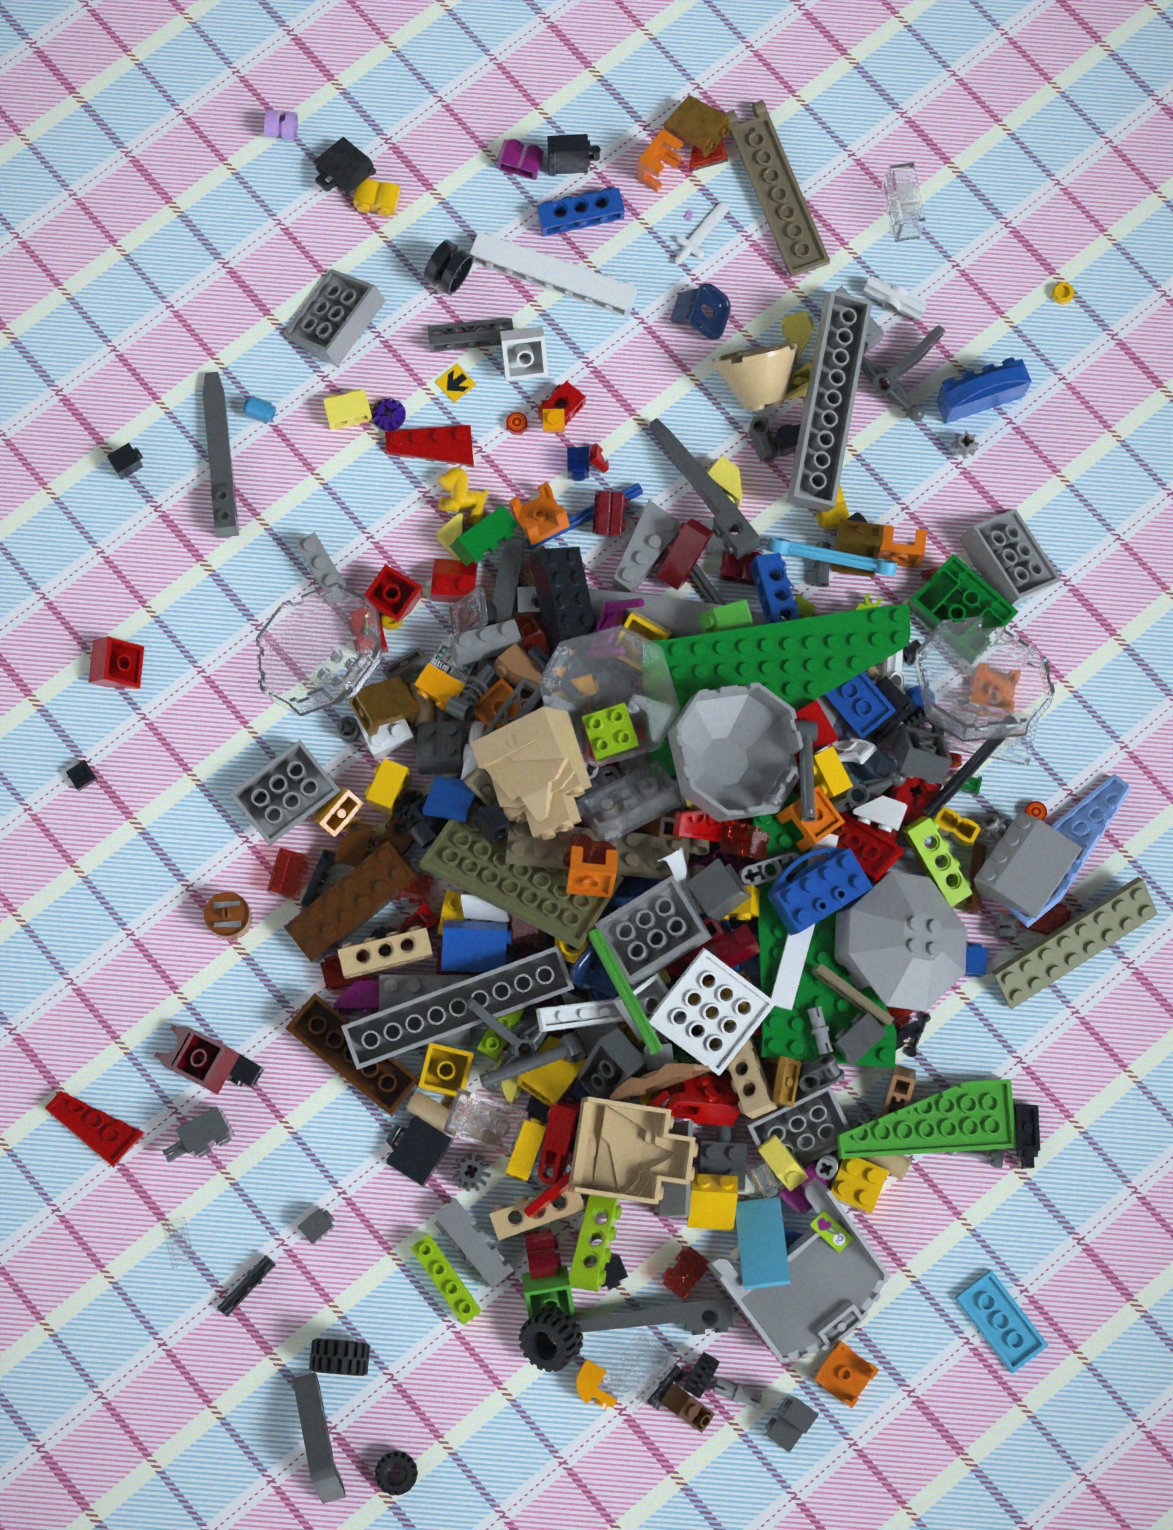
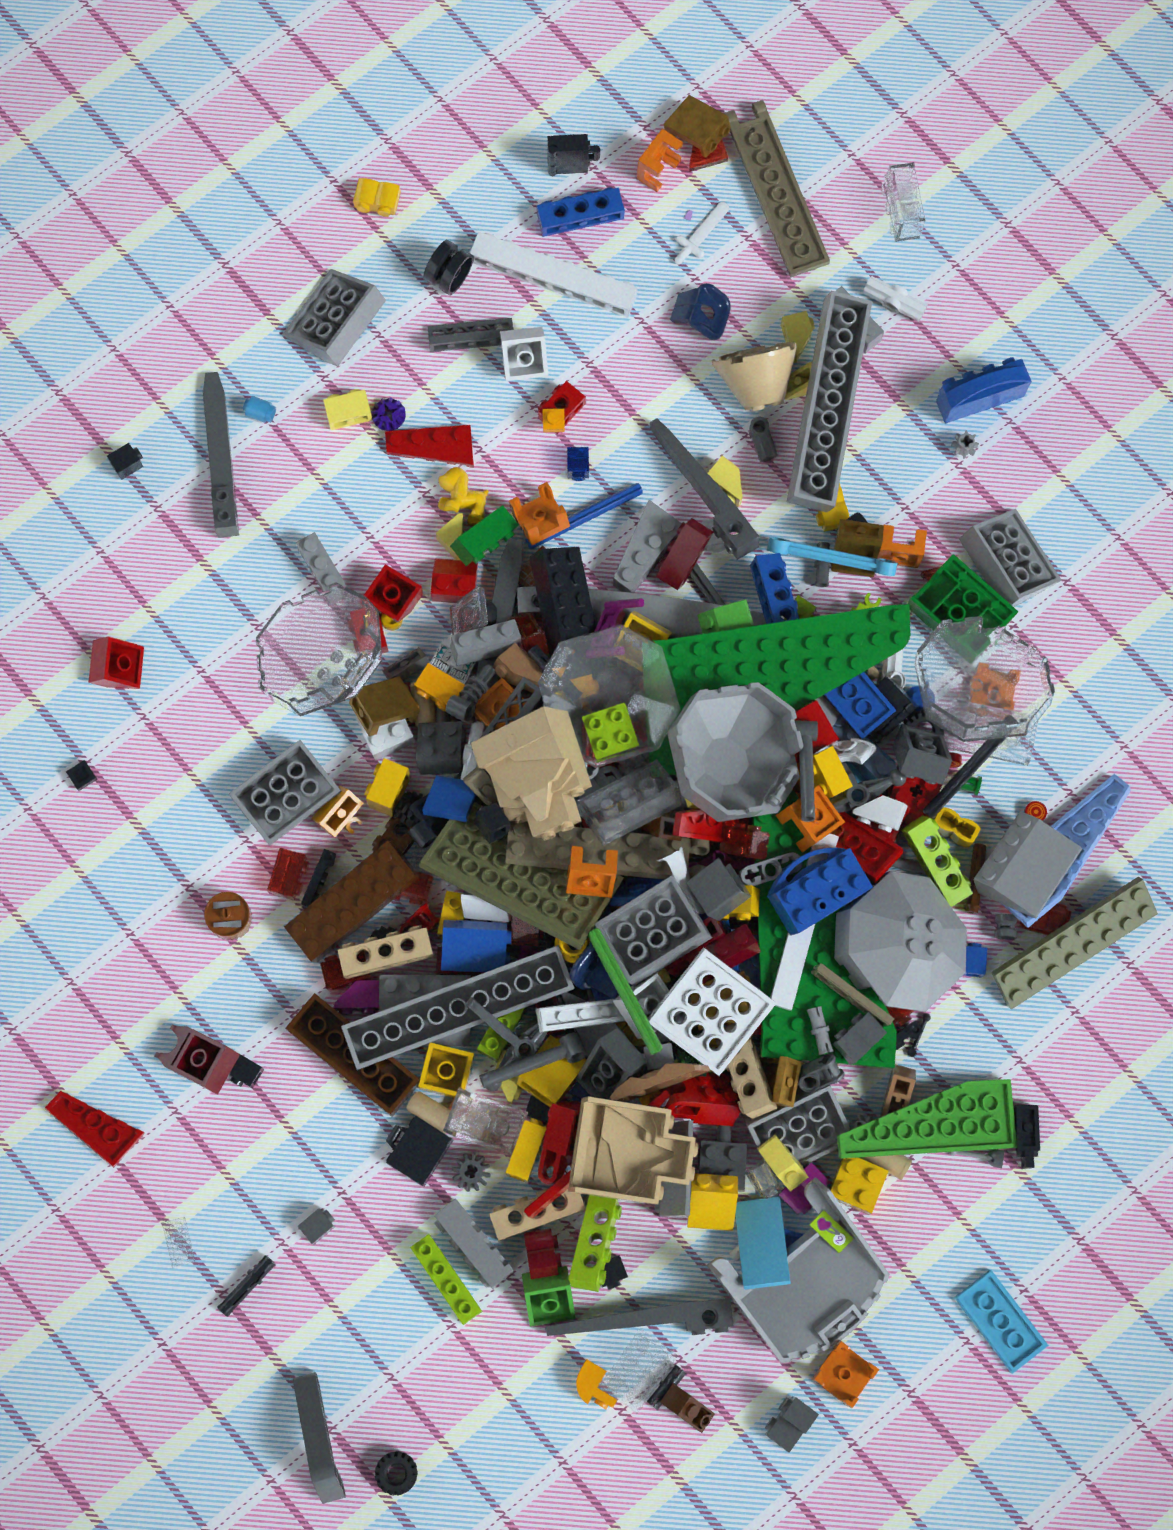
(201, 1135): dark grey brick -> none
(281, 124): lavender wheel -> none
(339, 1357): black tyre -> none
(343, 166): black piece -> none
(345, 726): dark grey wheel -> none
(353, 846): reddish brown slope -> none
(455, 383): yellow sticker -> none
(516, 423): red tile -> none
(520, 159): magenta brick -> none
(562, 1330): black tyre -> none
(593, 851): clear red brick -> none
(597, 458): red tile -> none
(609, 513): dark red brick -> none
(686, 1273): clear red brick -> none
(701, 1375): black tyre -> none
(737, 570): dark red brick -> none
(737, 1393): light grey pin -> none
(787, 439): black brick -> none
(824, 1172): light grey piece -> none
(895, 391): dark grey piece -> none
(910, 651): black wheel -> none
(994, 827): light grey gear -> none
(1062, 293): yellow tile -> none

